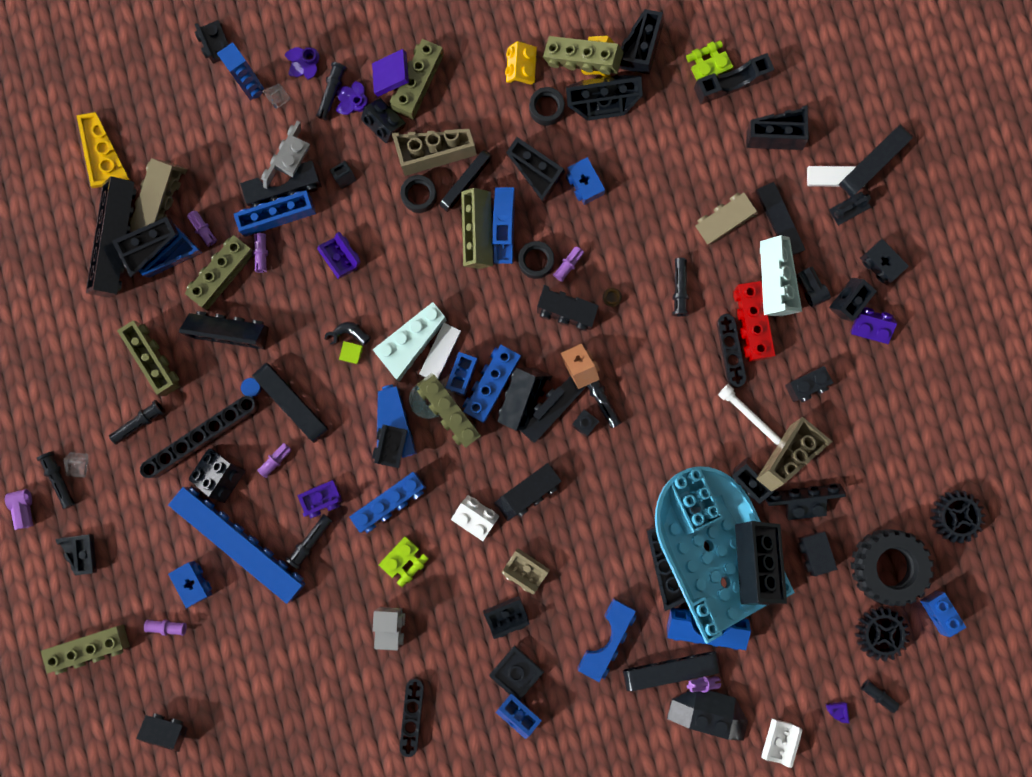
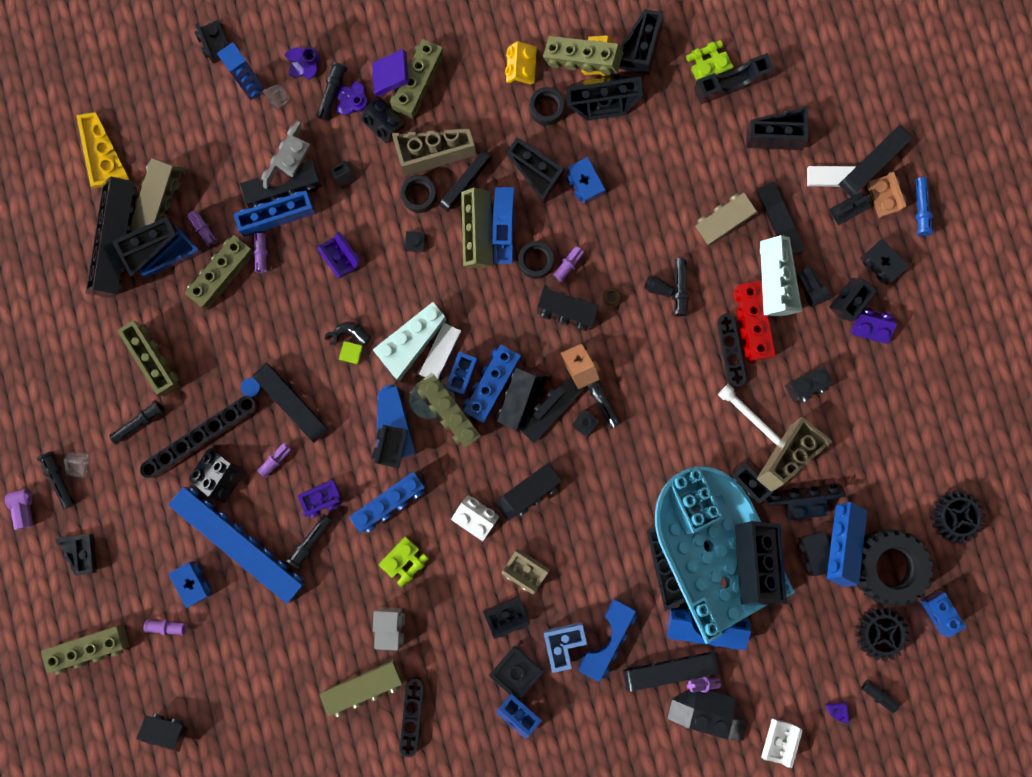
(225, 330): black slope -> none
(361, 688): none -> olive brick
(415, 241): none -> black plate
(559, 641): none -> medium blue brick
(658, 286): none -> black cone
(847, 544): none -> blue brick
(886, 195): none -> nougat bracket
(924, 215): none -> blue pin

